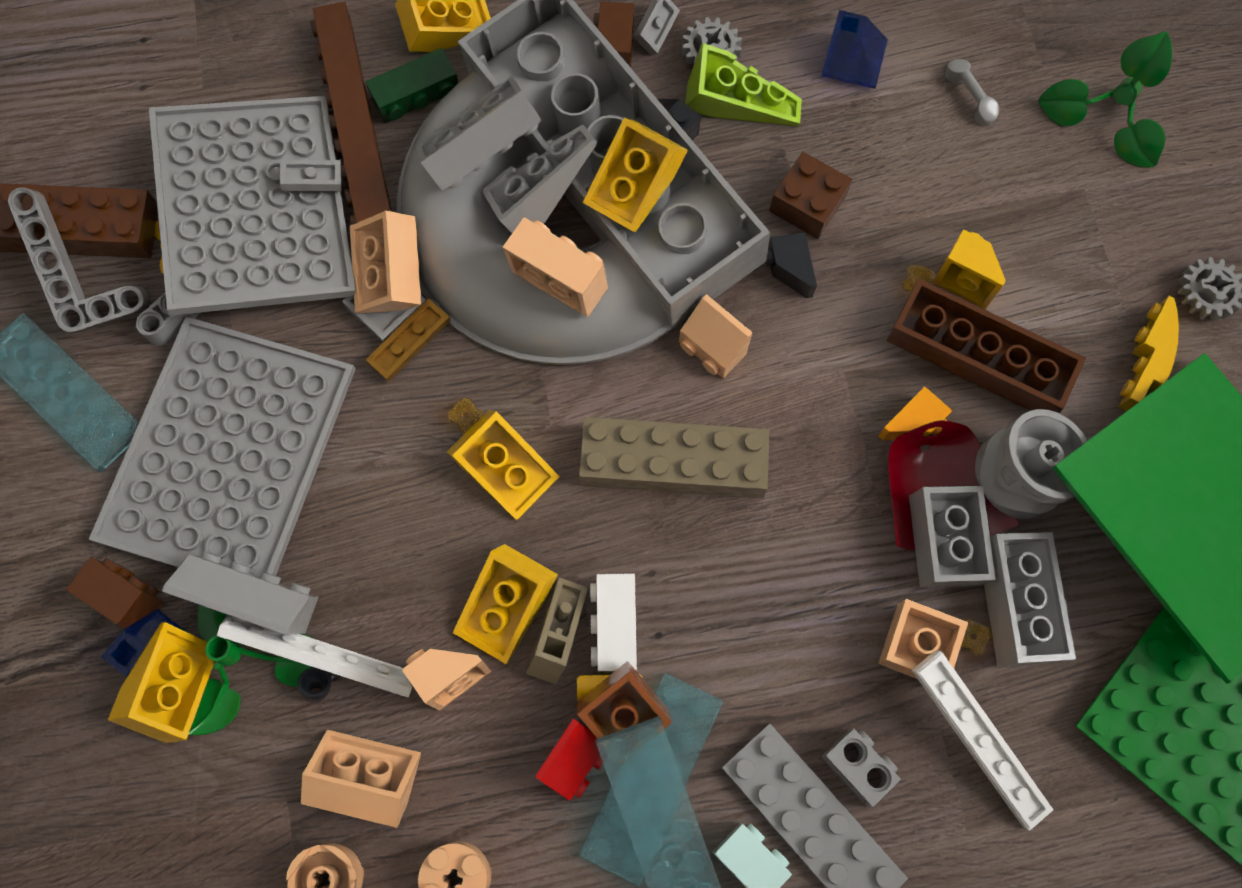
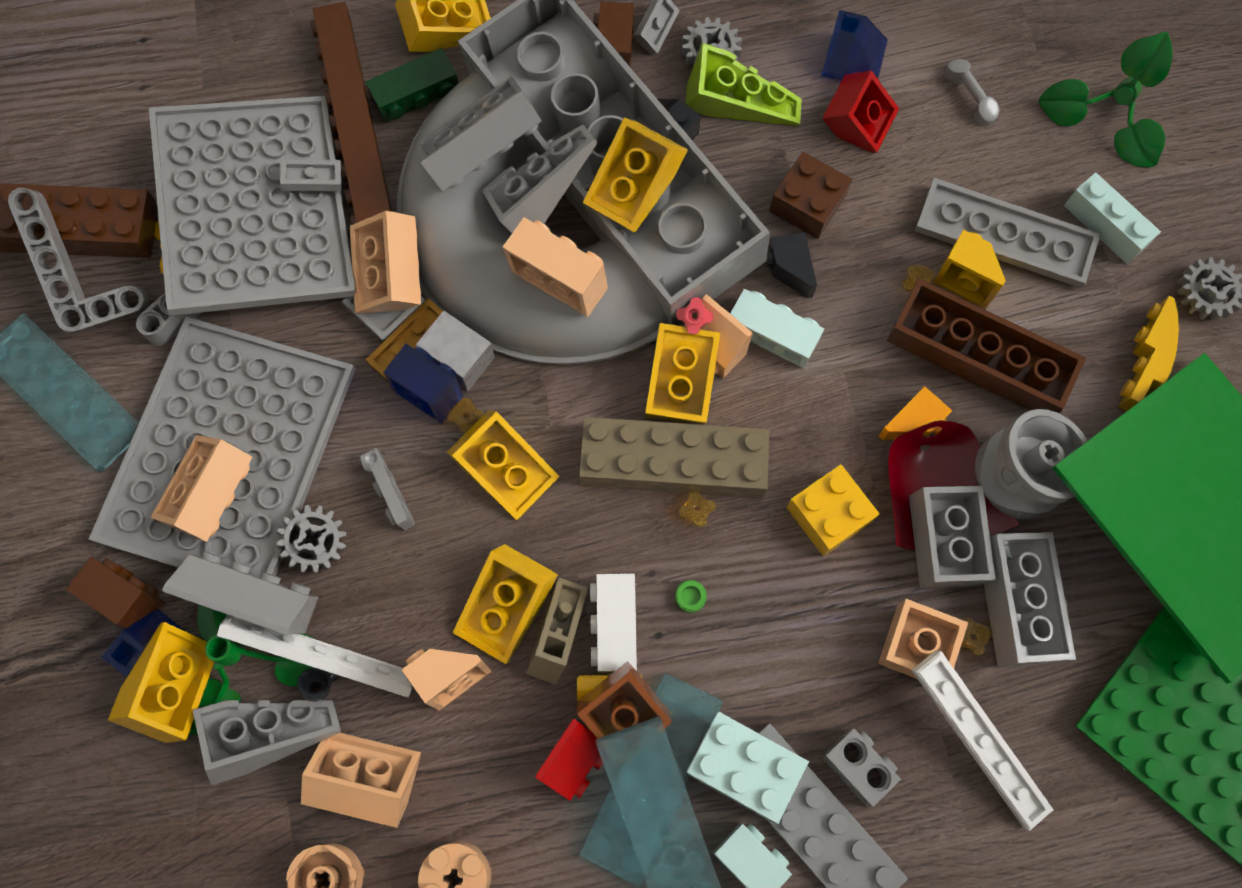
(202, 487): none -> light nougat slope
(248, 736): none -> light grey wedge
(303, 526): none -> light grey gear
(387, 488): none -> light grey hinge
(424, 382): none -> clear blue brick
(458, 347): none -> flat silver piece
(682, 375): none -> yellow slope
(690, 596): none -> bright green tile
(695, 306): none -> coral plate
(698, 518): none -> clear yellow plate
(747, 767): none -> light aqua brick
(777, 327): none -> light aqua brick
(832, 510): none -> yellow brick
(861, 111): none -> red slope
(1015, 233): none -> light grey plate
(1113, 217): none -> light aqua brick

